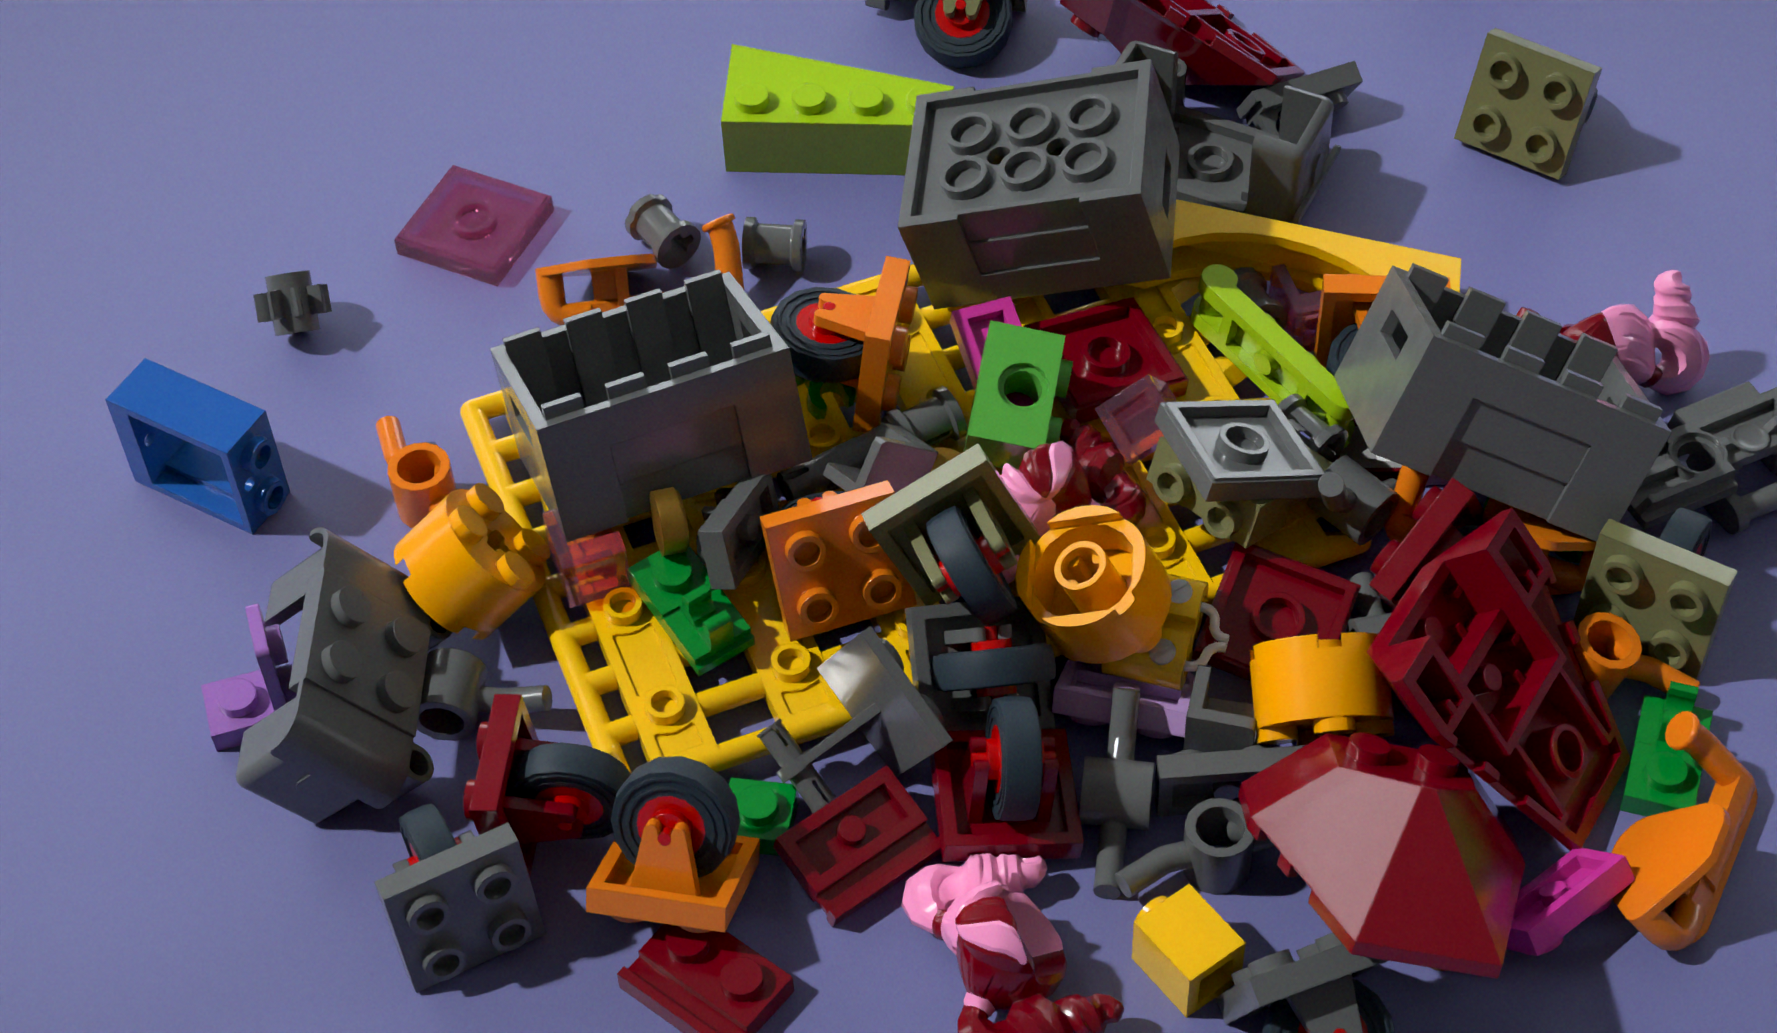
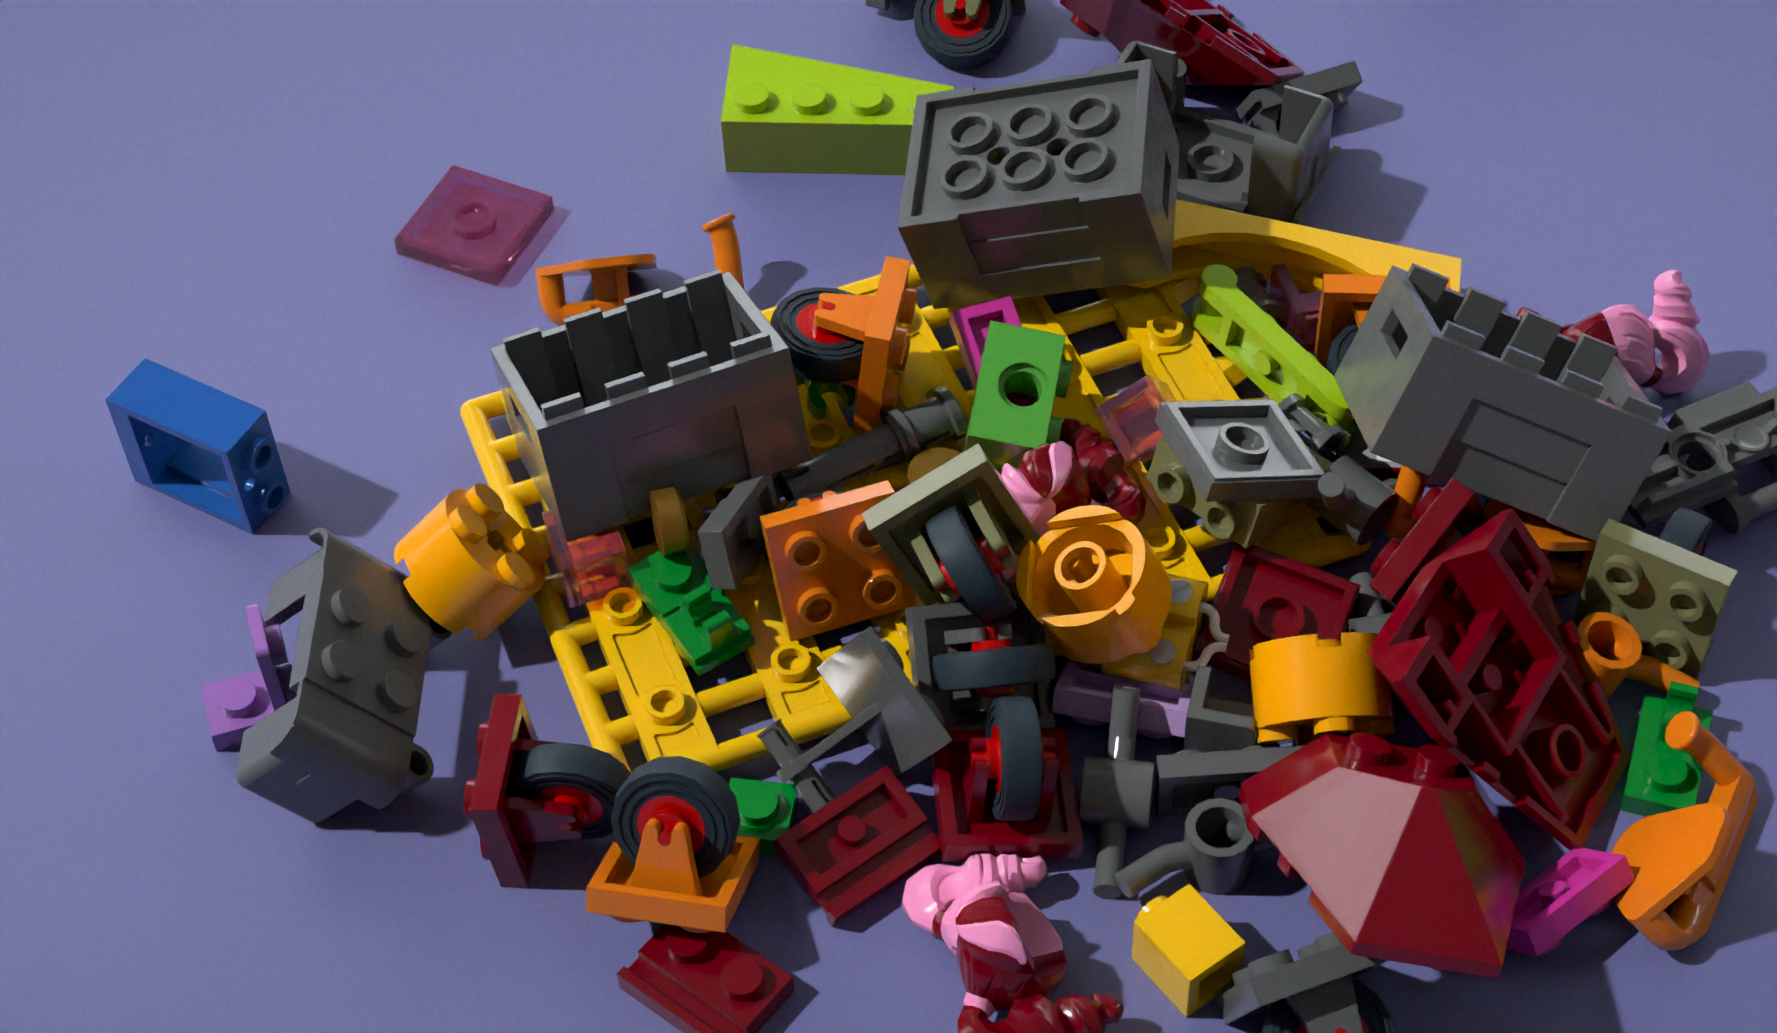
(292, 303): dark grey gear -> none
(417, 472): orange piece -> none
(456, 898): dark grey plate -> none
(457, 691): dark grey piece -> none
(662, 230): dark grey bush -> none
(774, 244): dark grey bush -> none
(892, 457): dark grey panel -> none
(1109, 353): dark red tile -> none
(1528, 103): olive plate -> none

